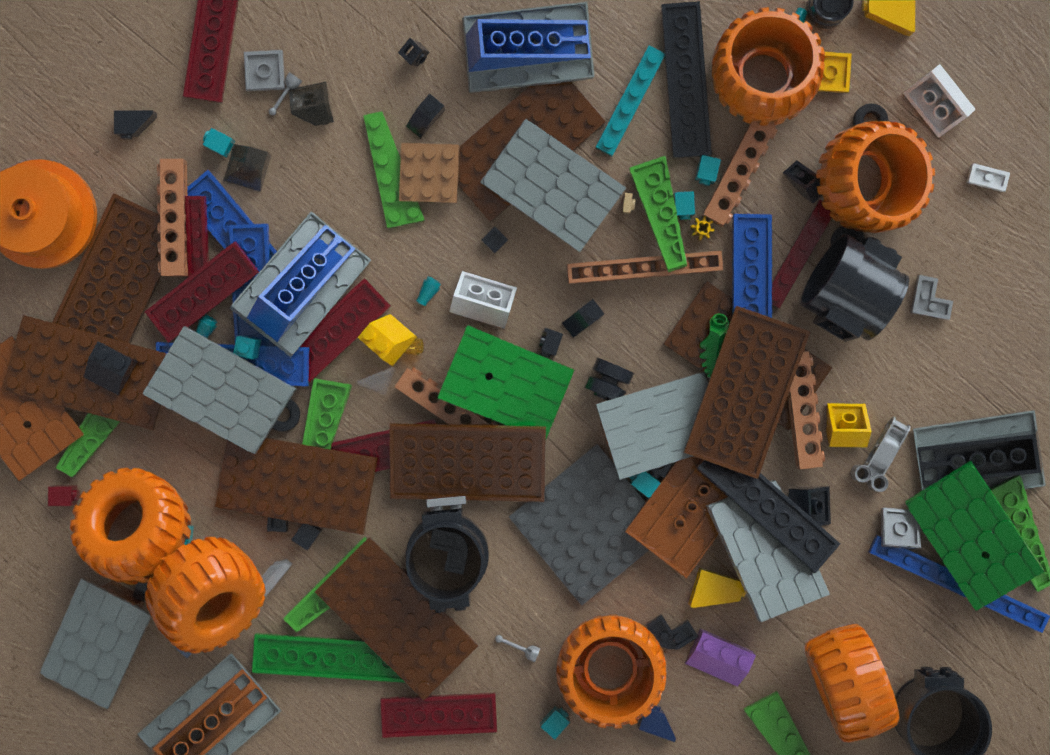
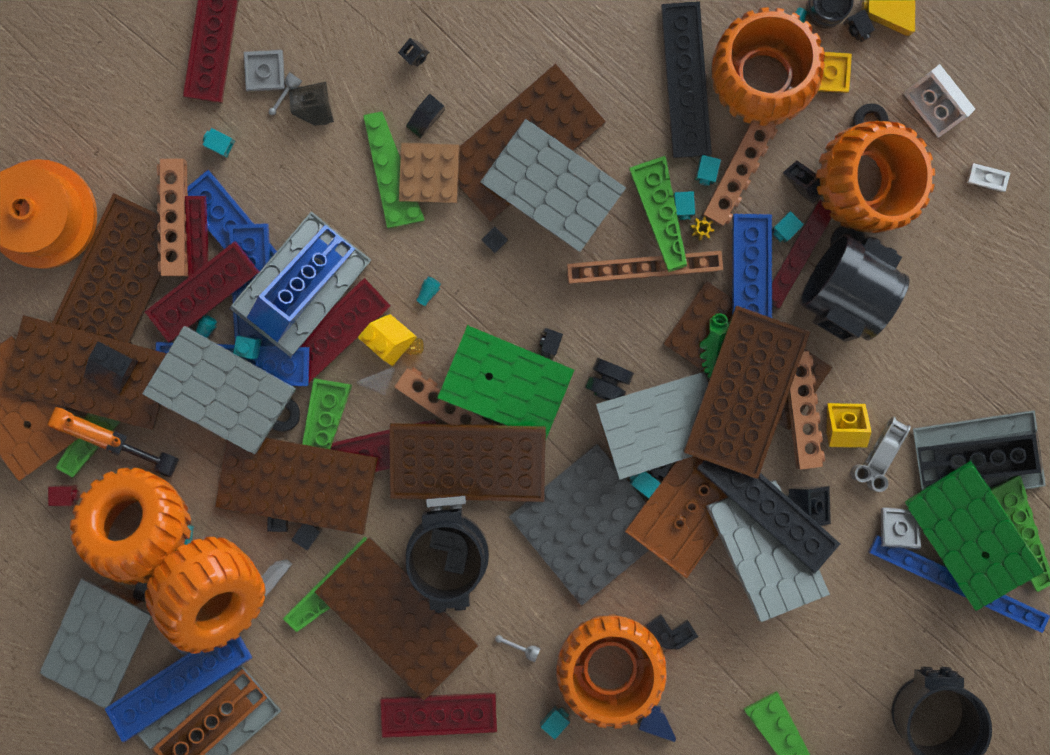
(110, 441): none -> orange piece
(132, 122): black slope -> none
(174, 687): none -> blue plate
(247, 167): clear smoke slope -> none
(319, 658): green plate -> none
(483, 299): white slope -> none
(528, 47): piece -> none
(583, 318): black slope -> none
(628, 203): tan plate -> none
(630, 100): teal plate -> none
(715, 589): yellow slope -> none
(720, 657): medium lavender slope -> none
(786, 227): none -> teal brick
(852, 683): orange tyre -> none
(860, 26): none -> black brick
(925, 302): light grey plate -> none

